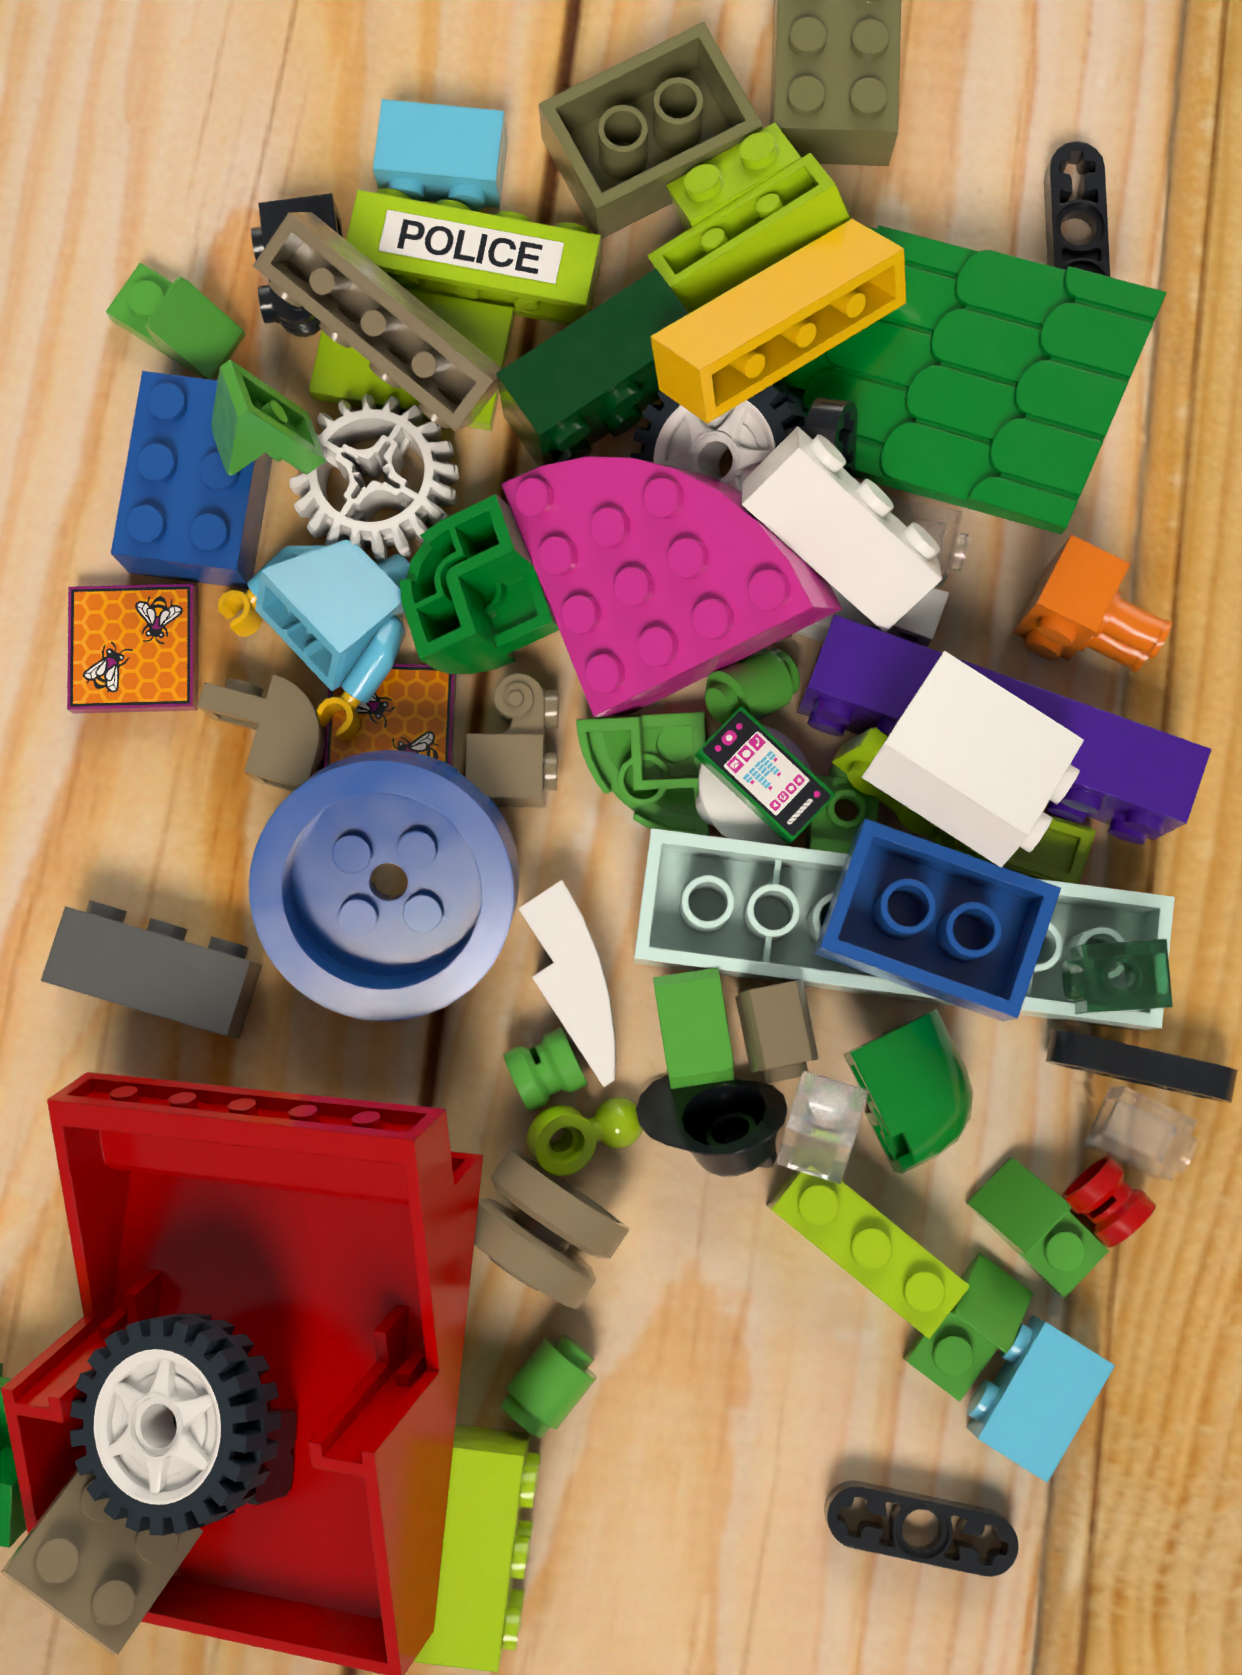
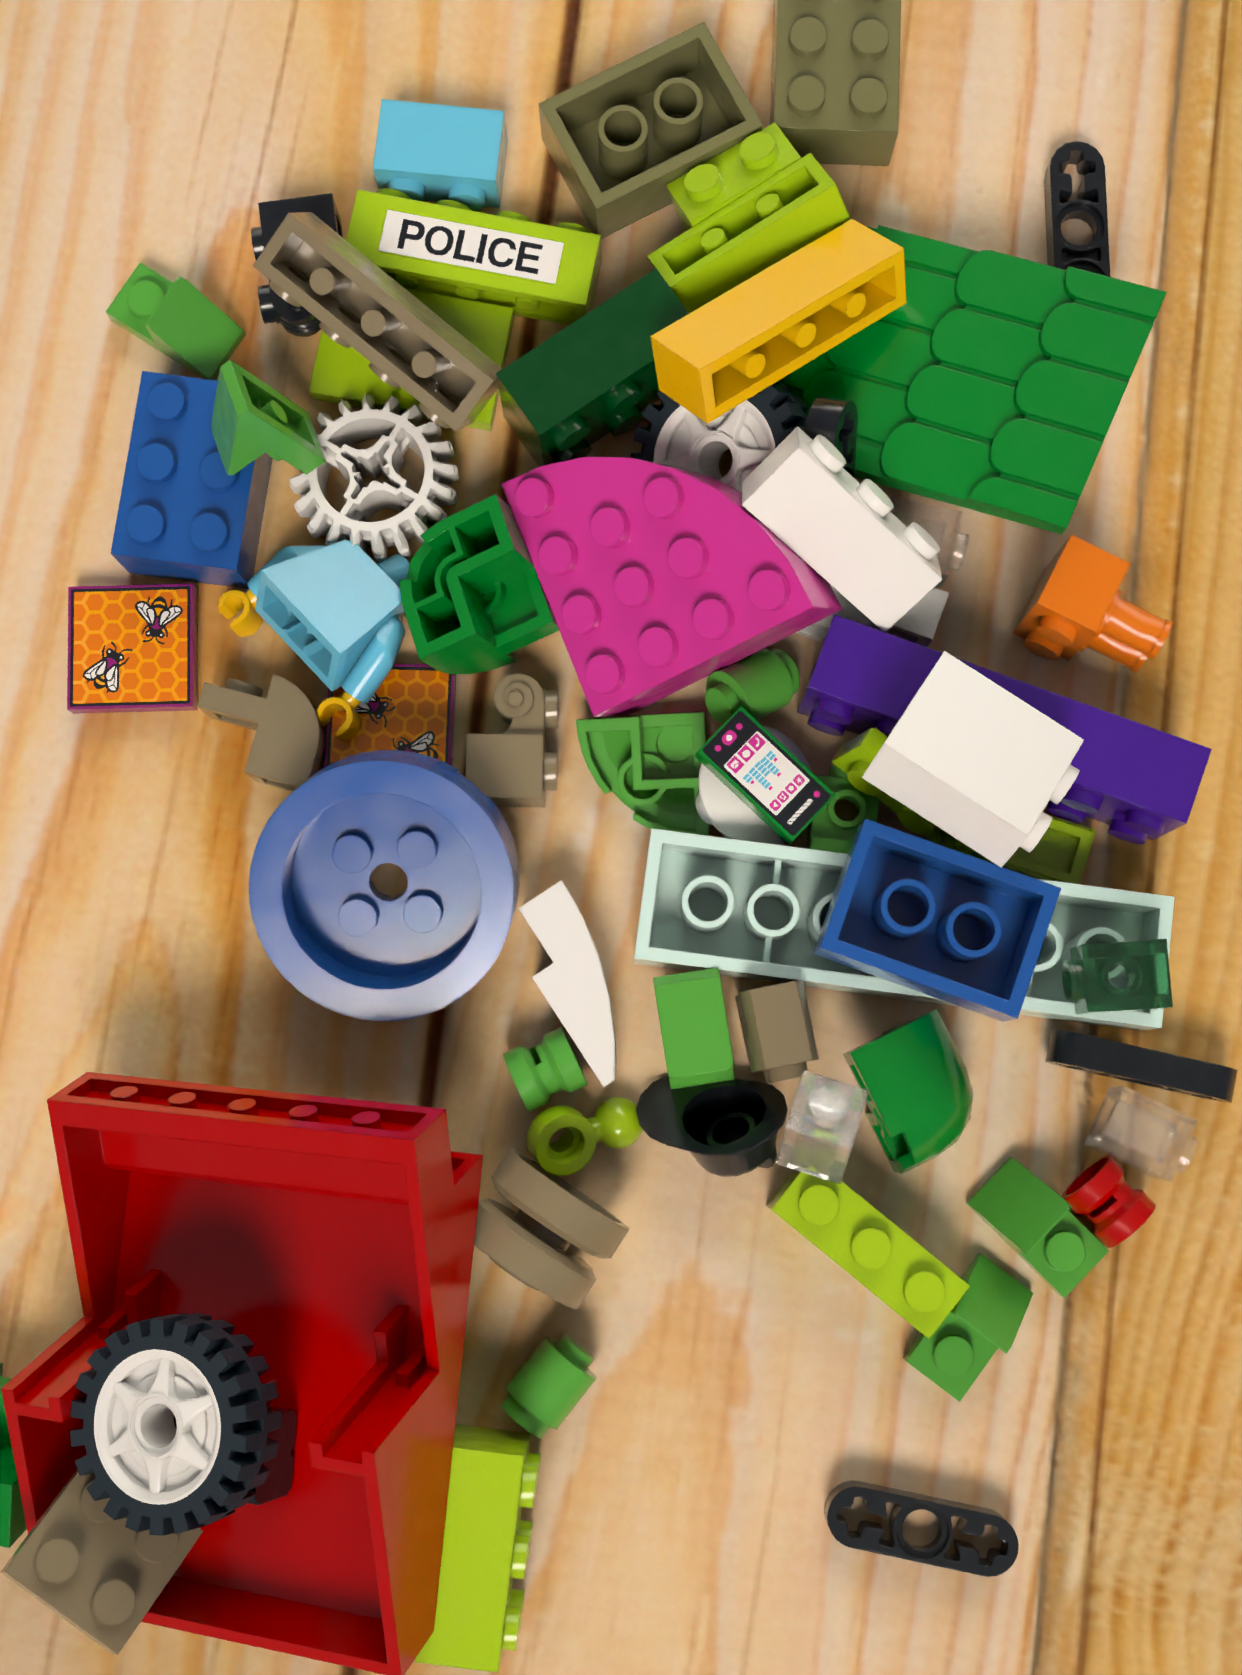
(153, 969): dark grey brick -> none
(1038, 1397): medium azure brick -> none

